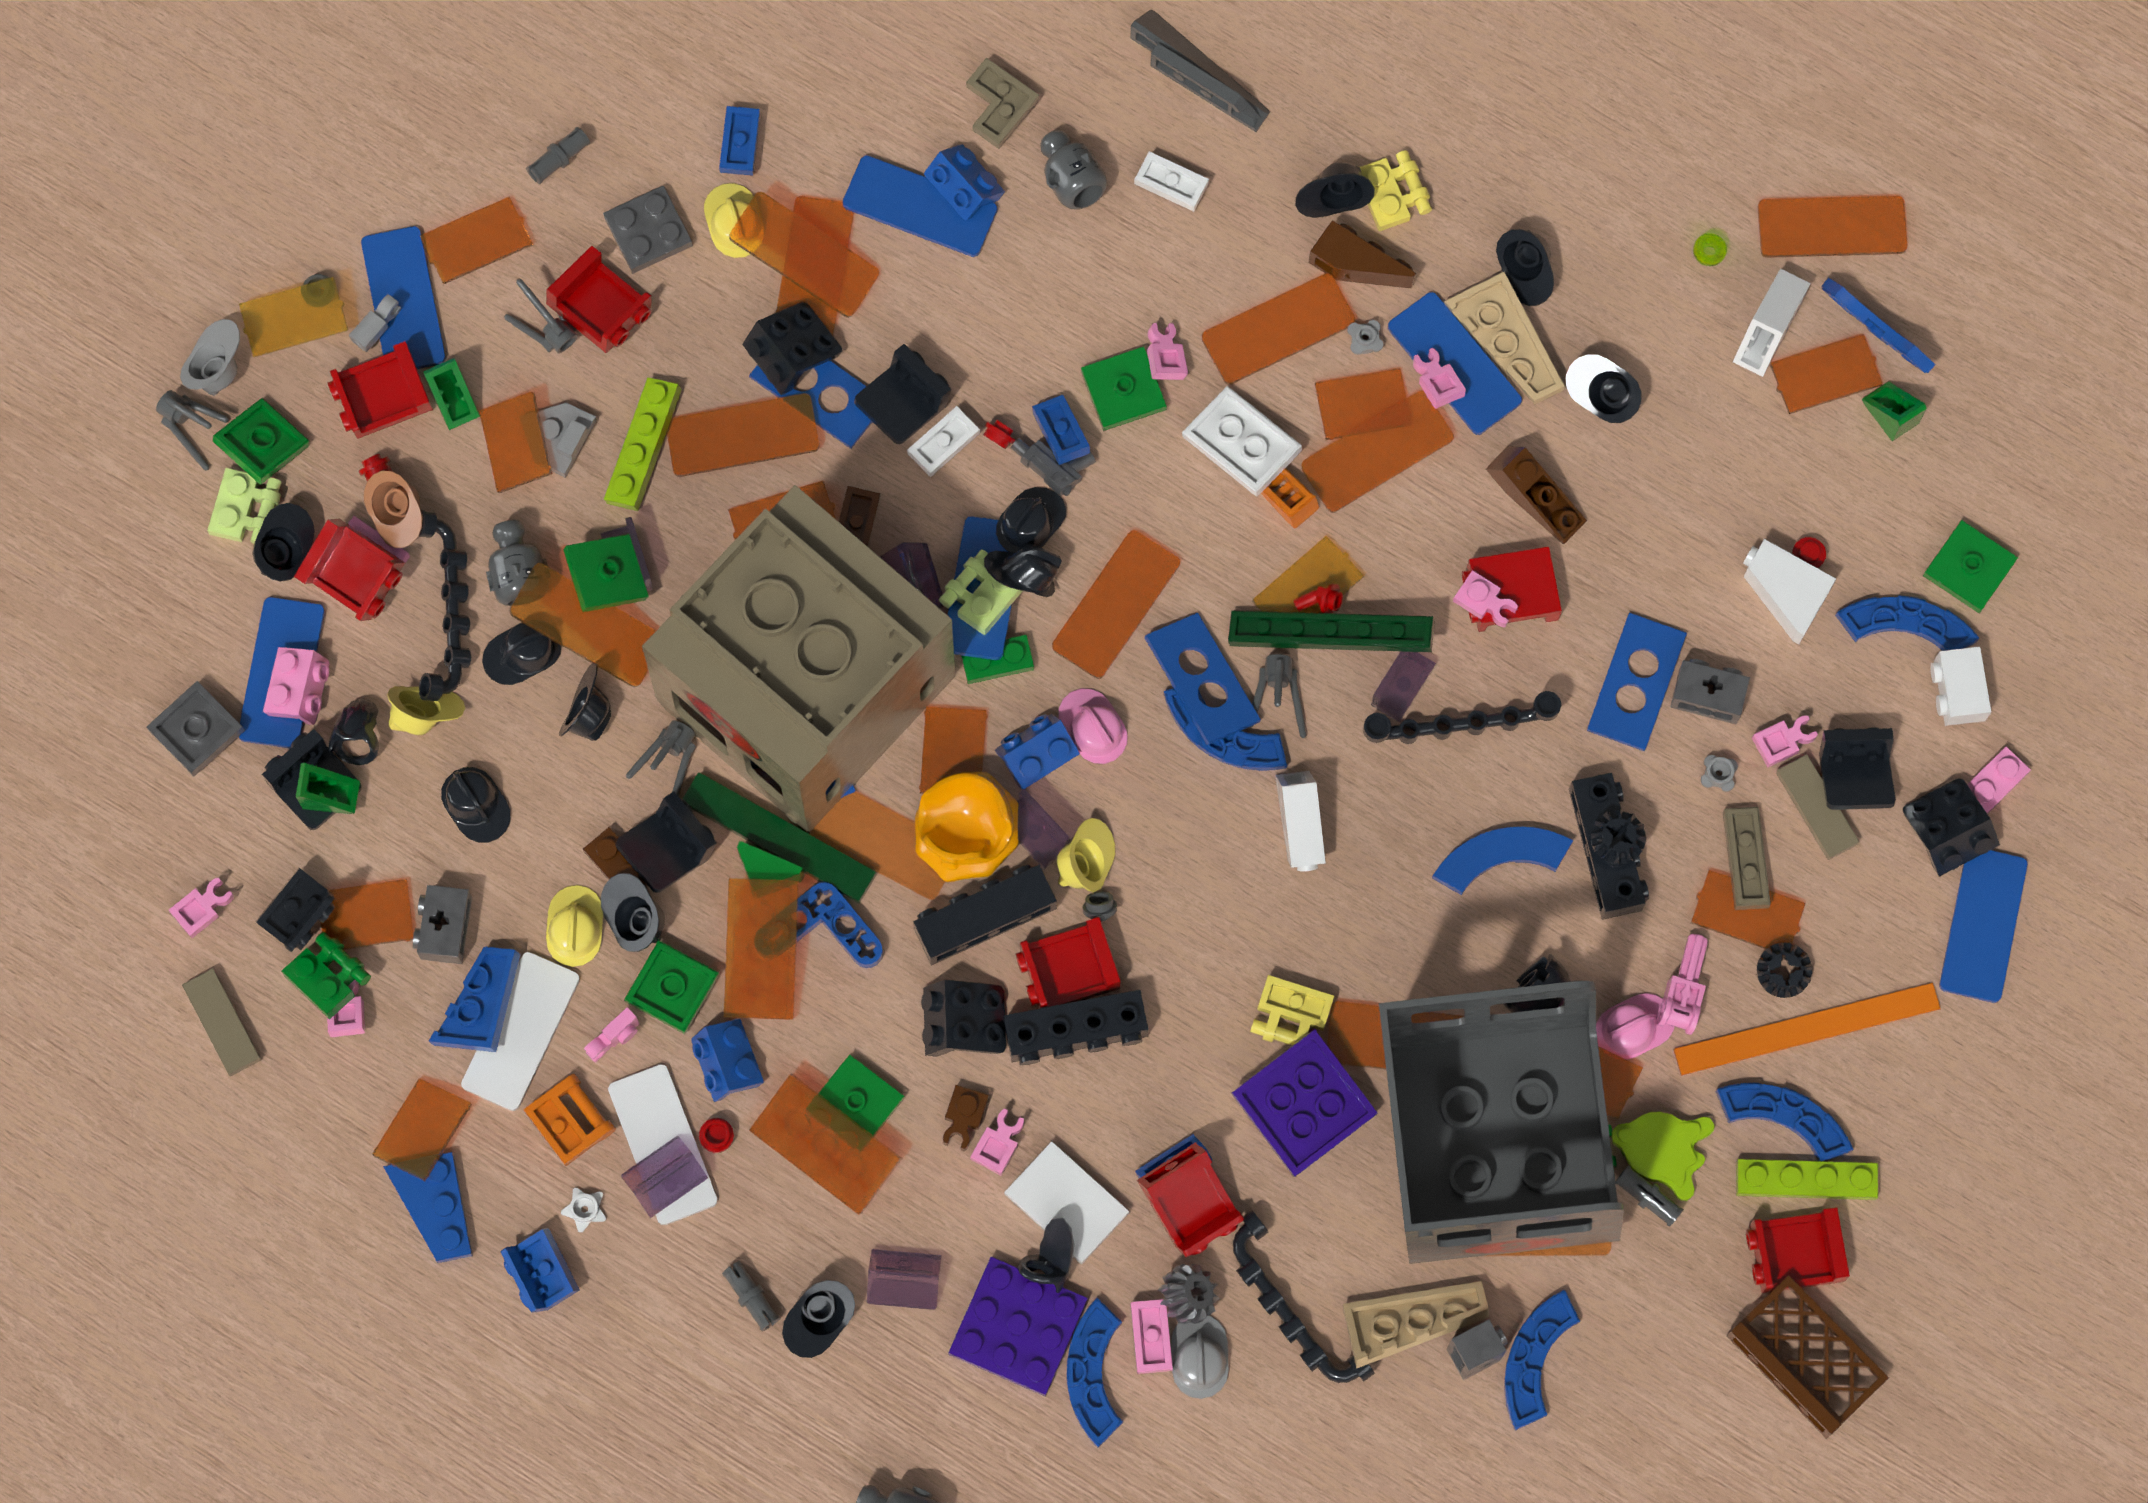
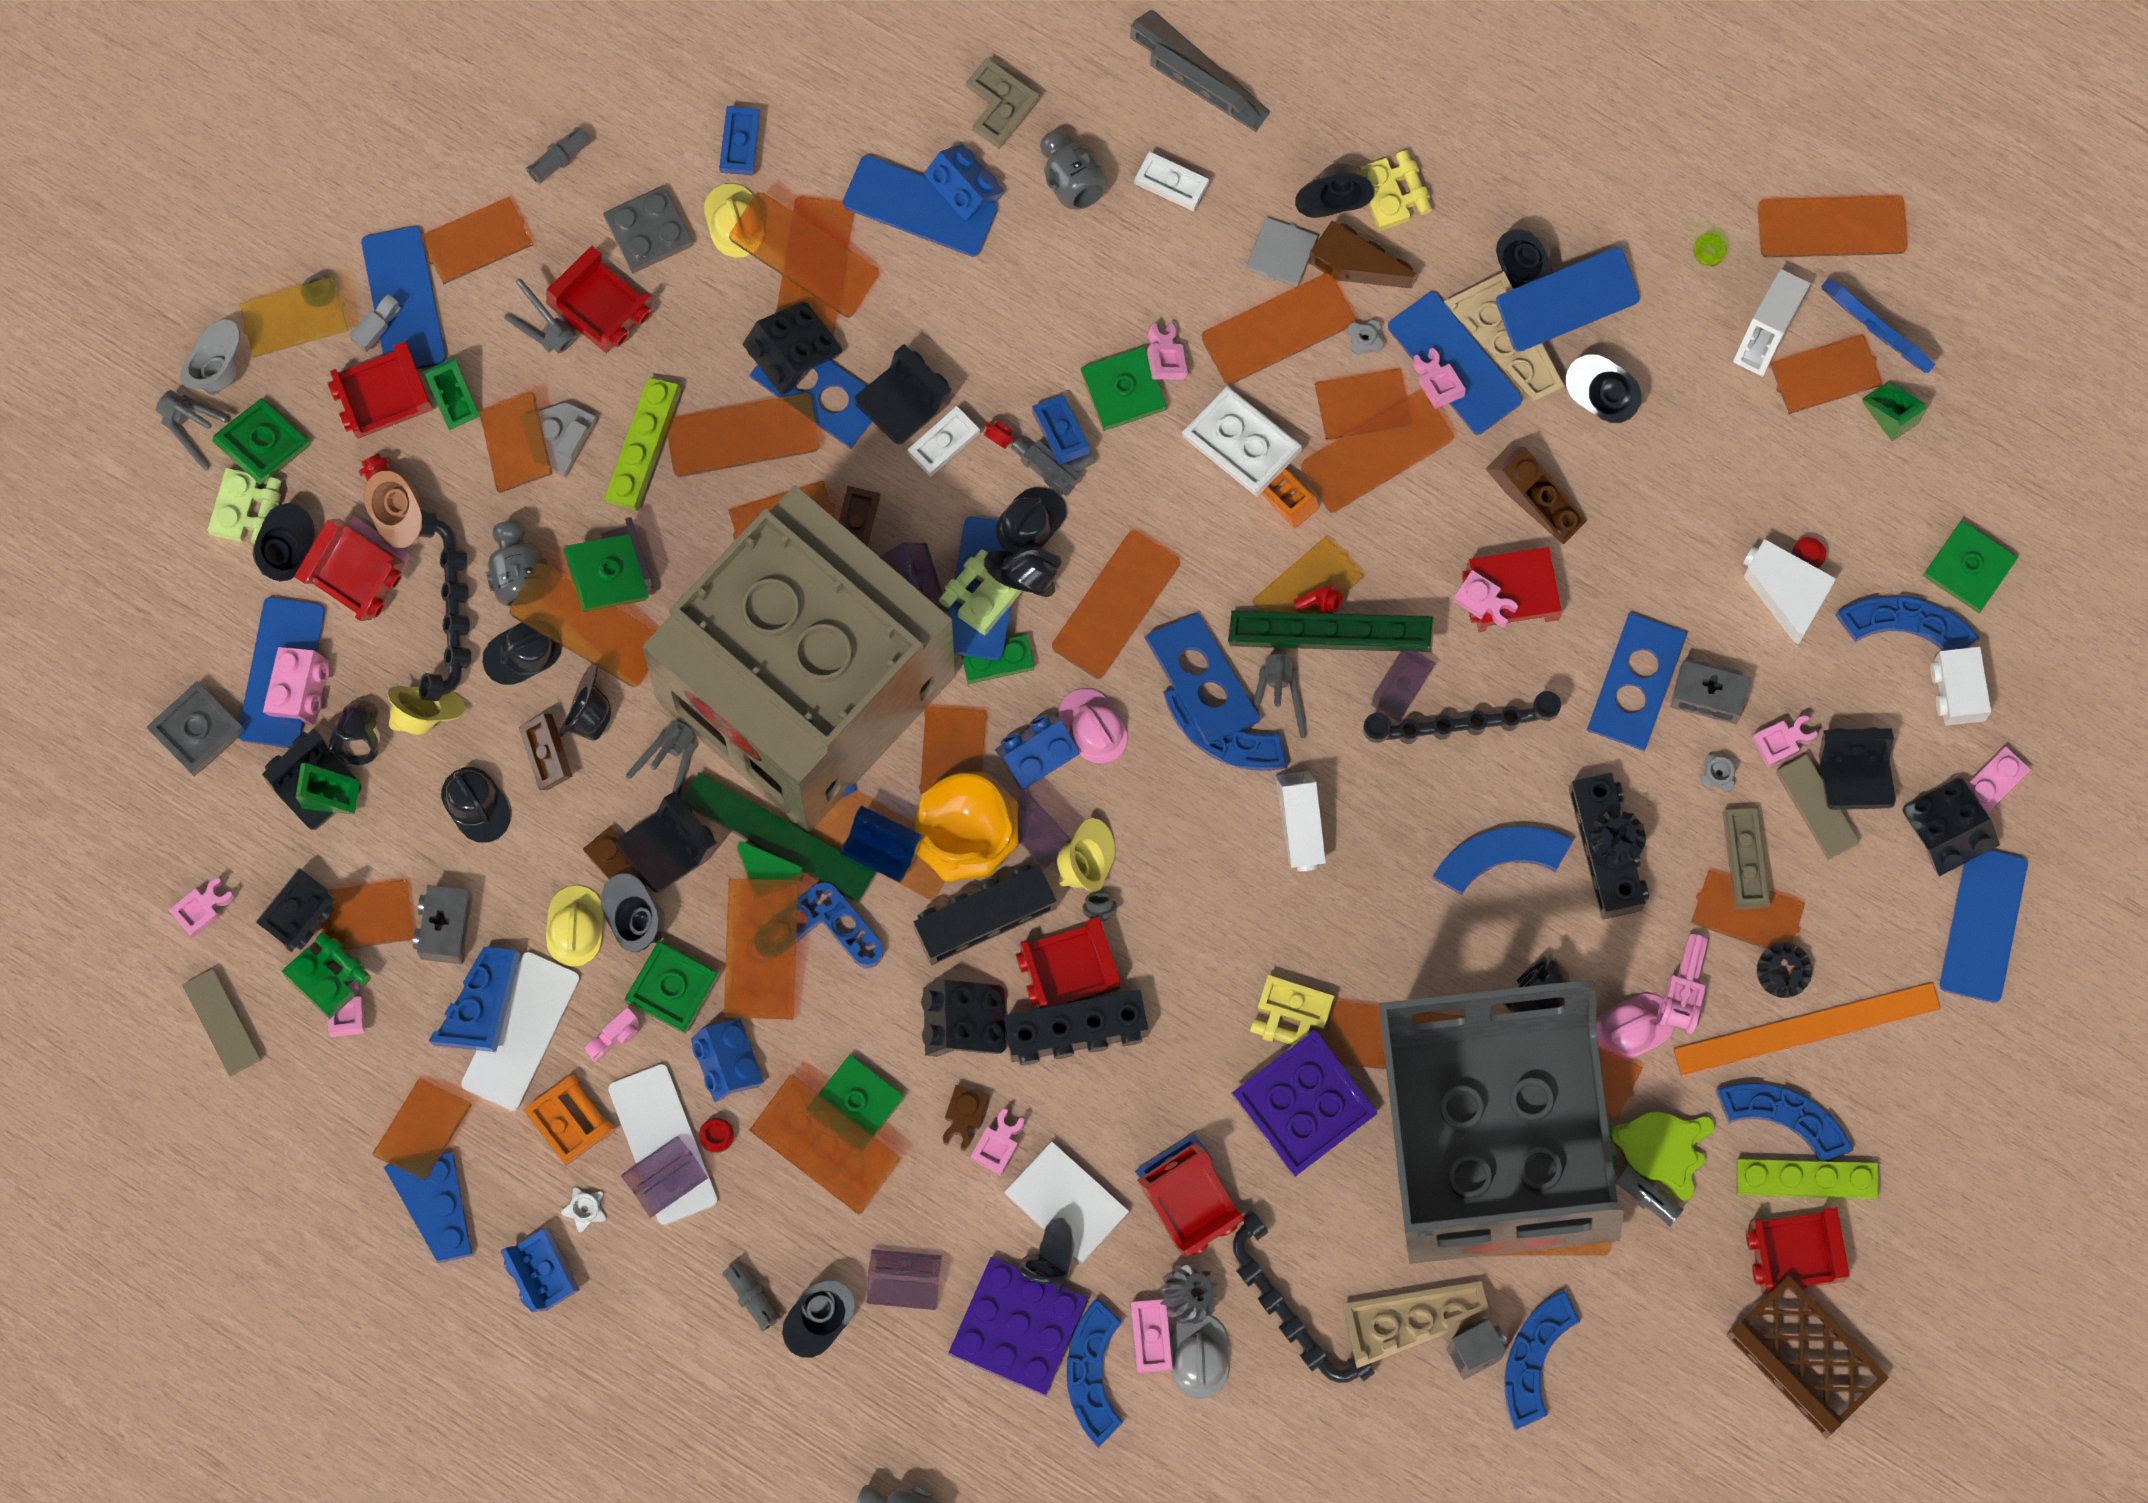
(545, 751): none -> reddish brown plate
(881, 844): none -> clear blue bracket
(1281, 252): none -> light grey piece
(1567, 299): none -> blue piece

